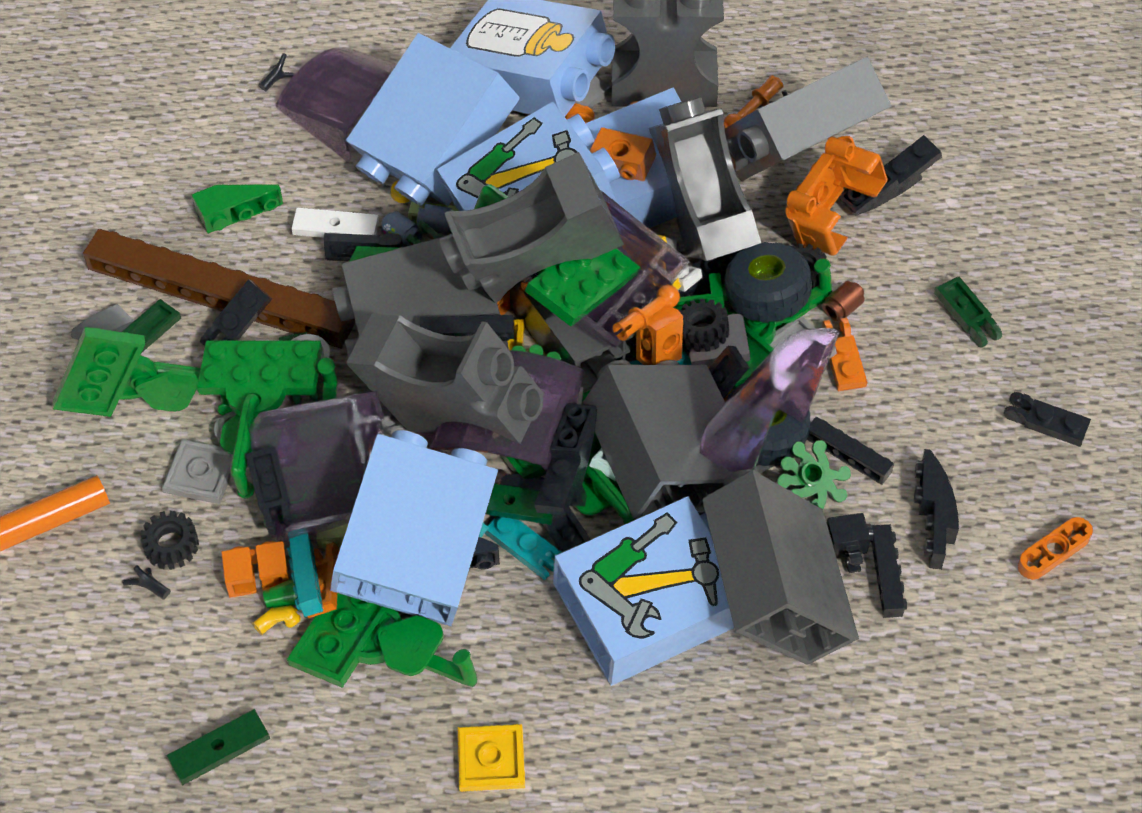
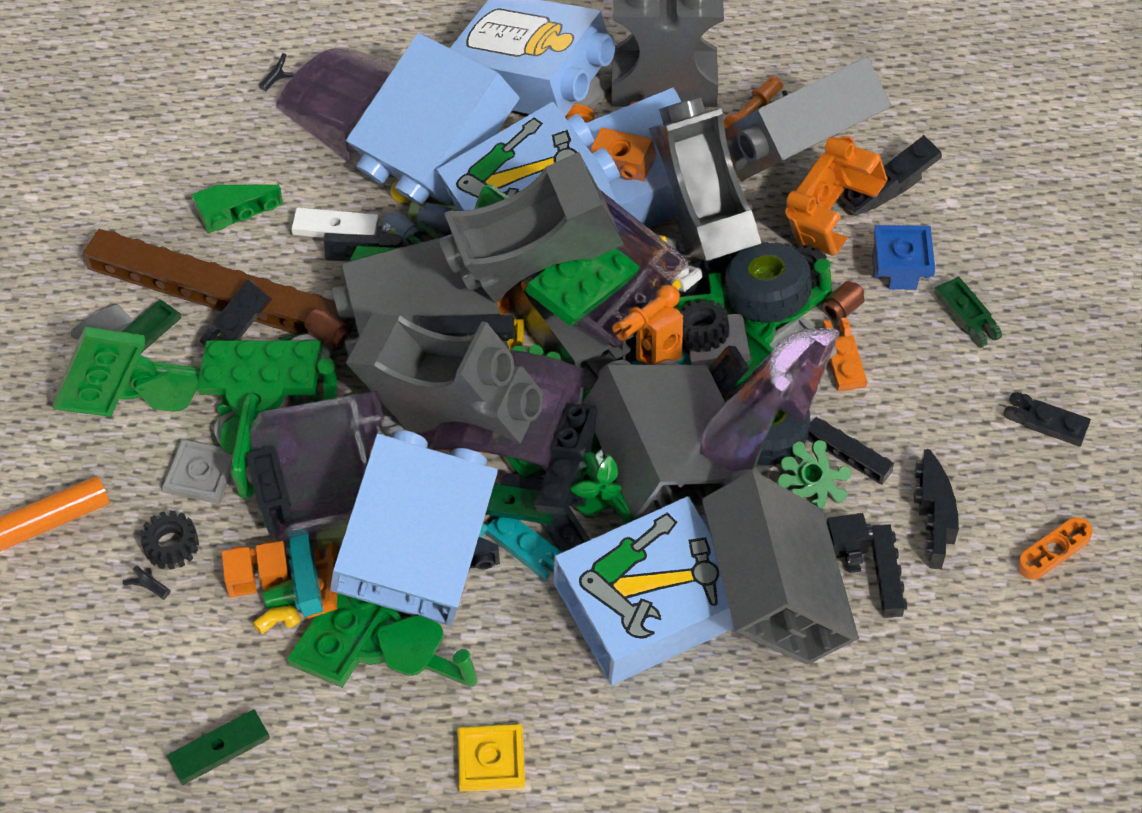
(327, 328): none -> copper brick
(601, 475): none -> green plant
(903, 254): none -> blue panel

